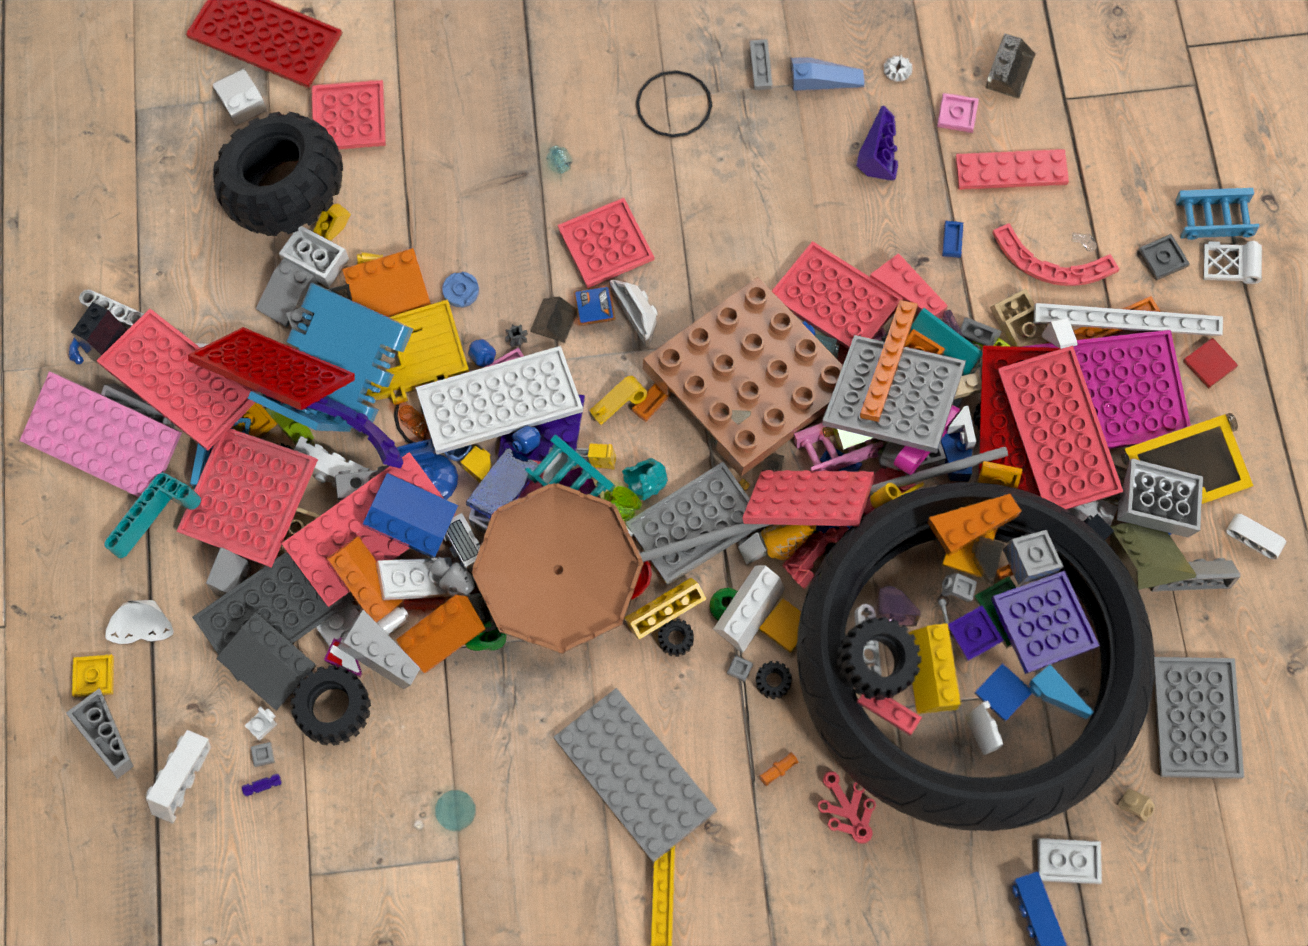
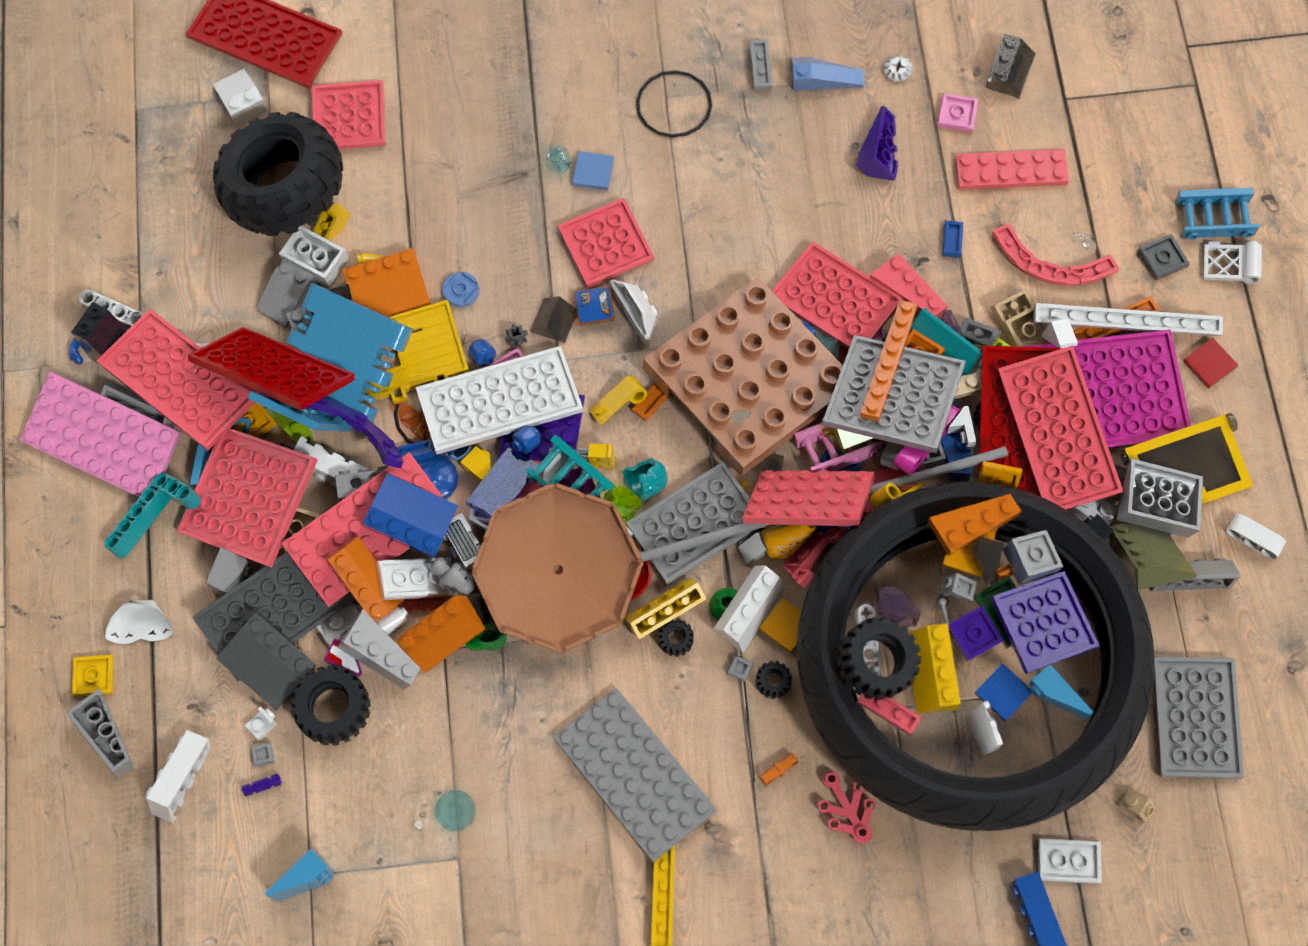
(303, 876): none -> dark azure slope
(593, 171): none -> medium blue tile

